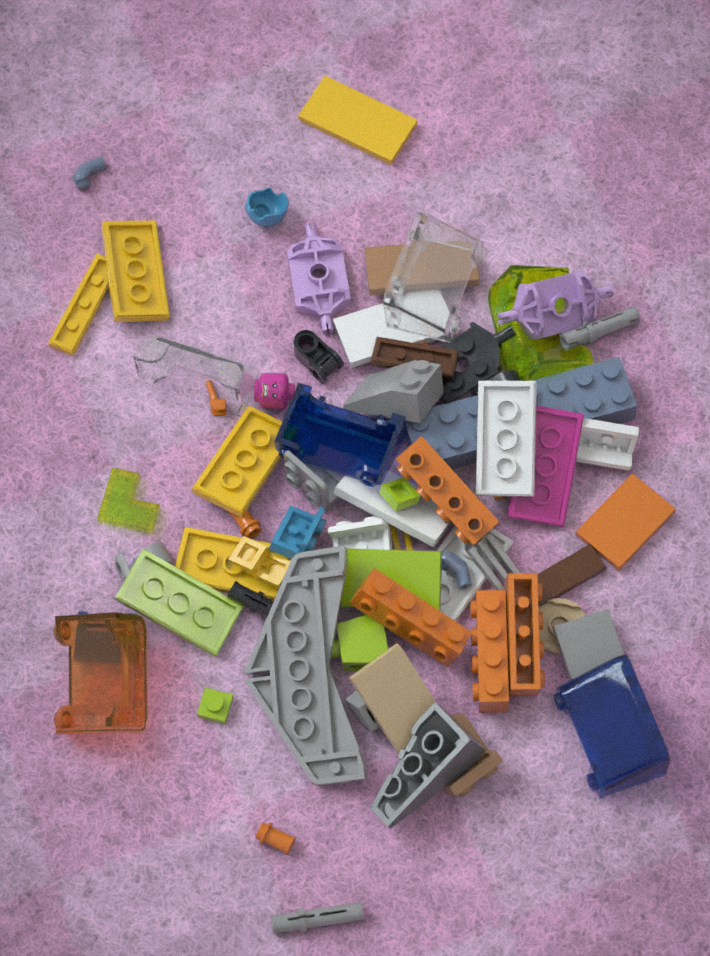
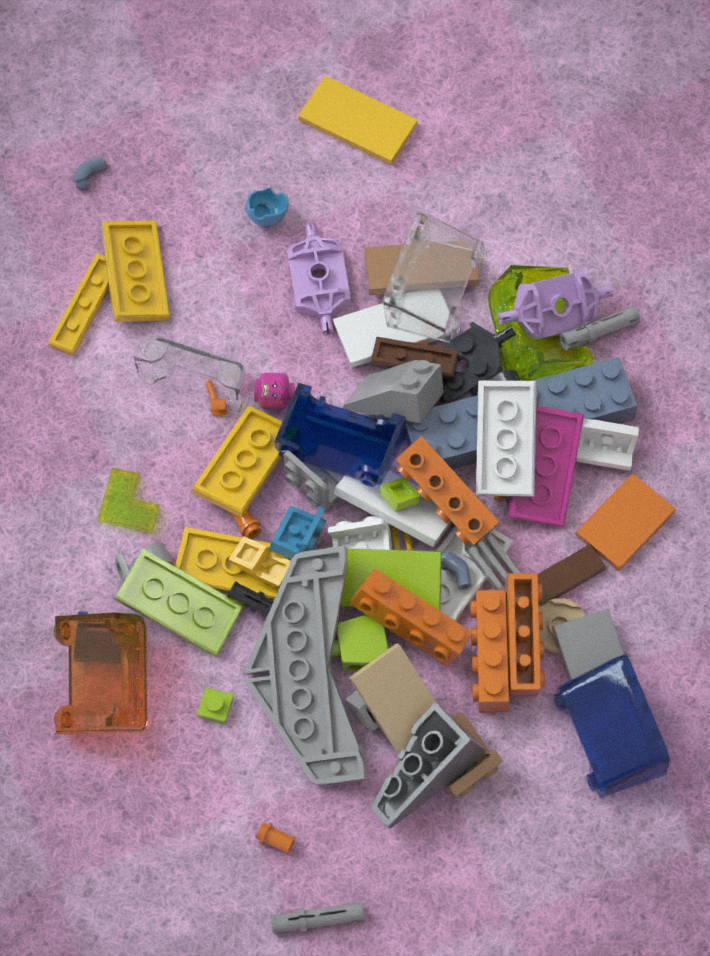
(320, 359): black piece -> none

